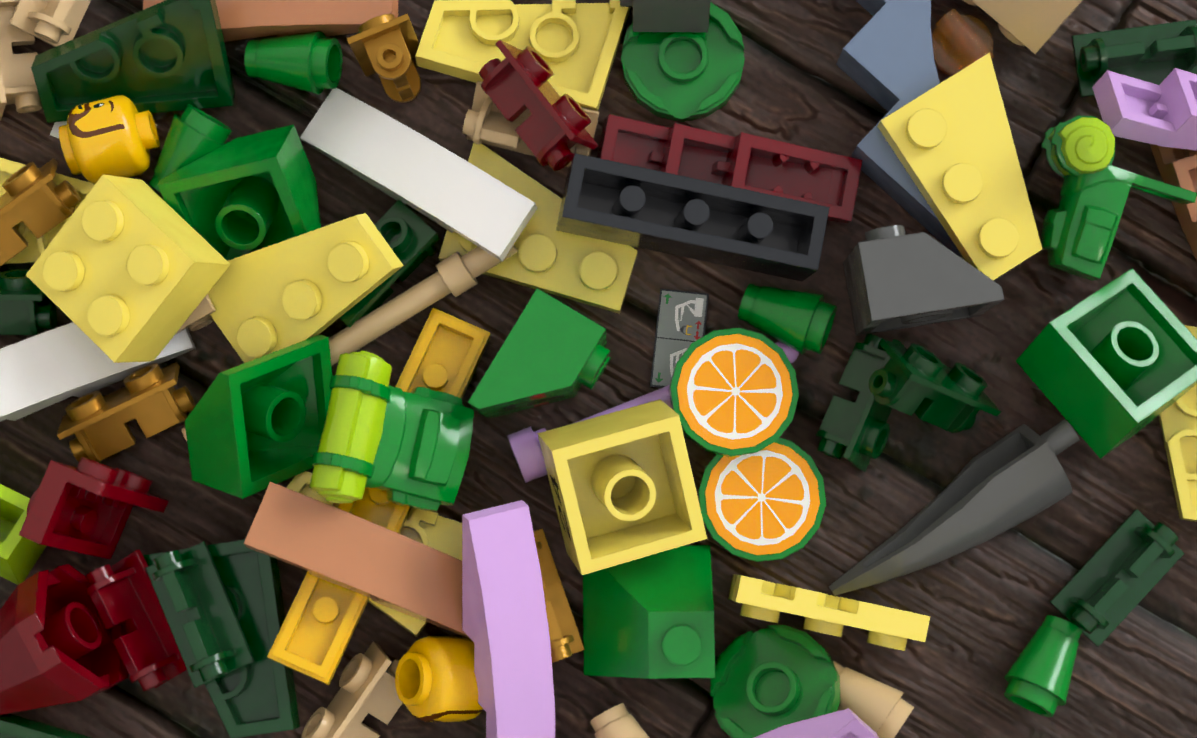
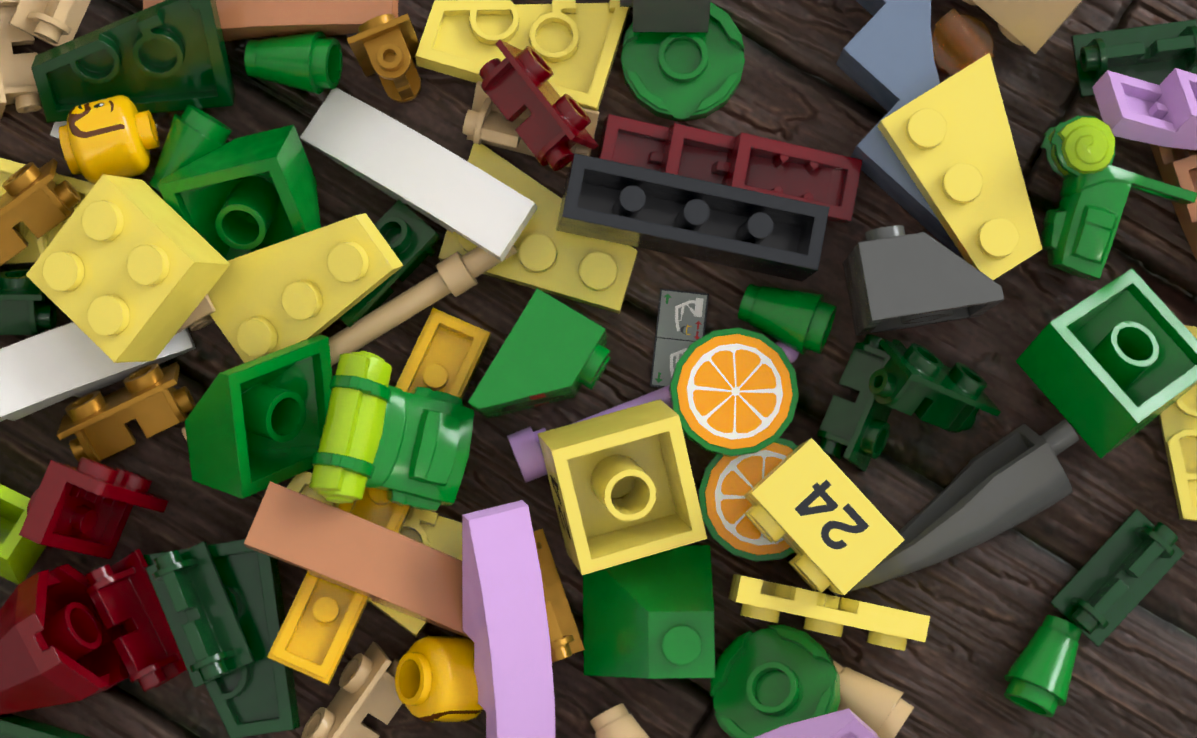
(822, 519): none -> light yellow brick

